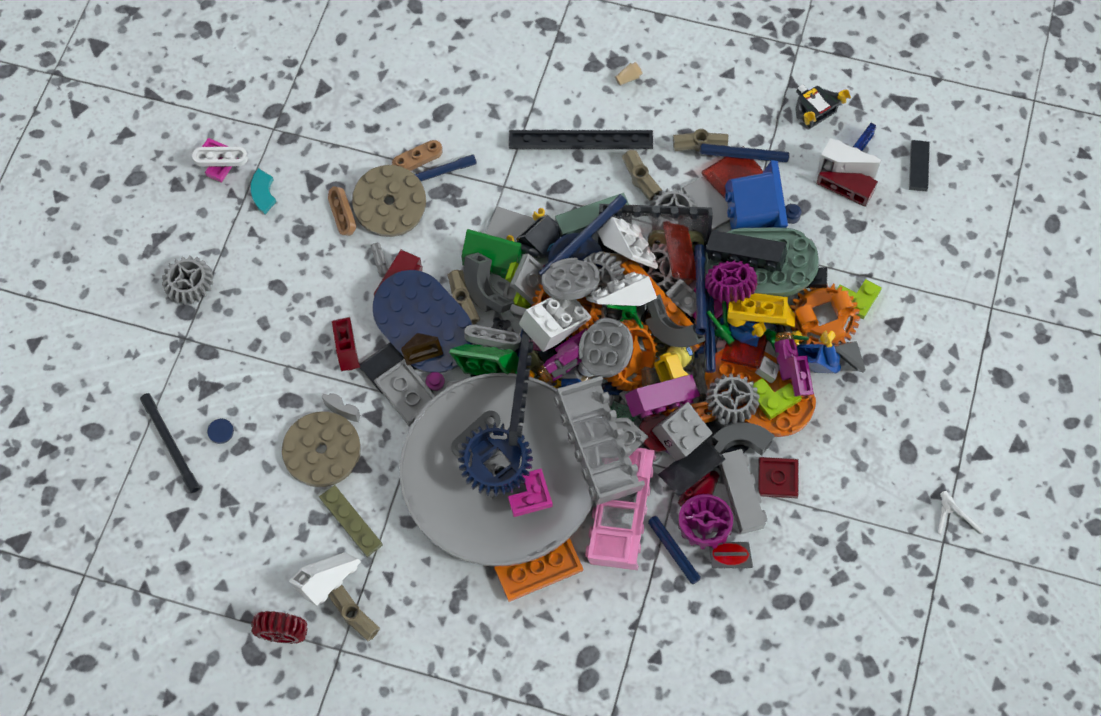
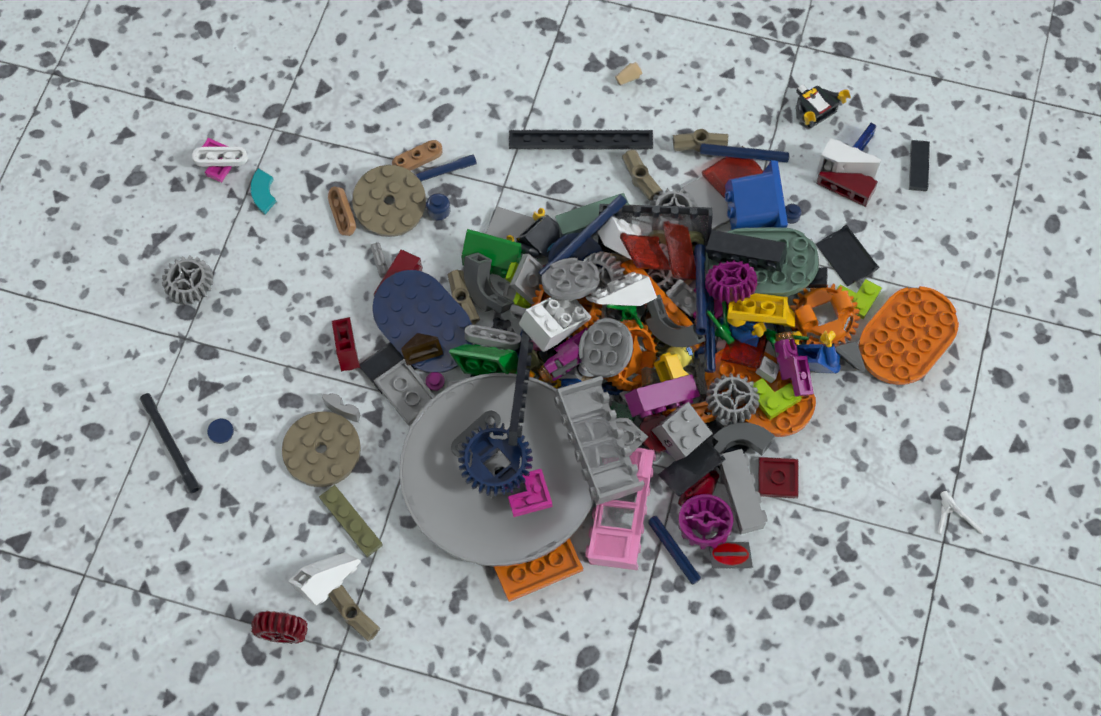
(438, 206): none -> dark blue head
(645, 251): none -> clear red piece
(847, 256): none -> black piece
(908, 335): none -> orange plate

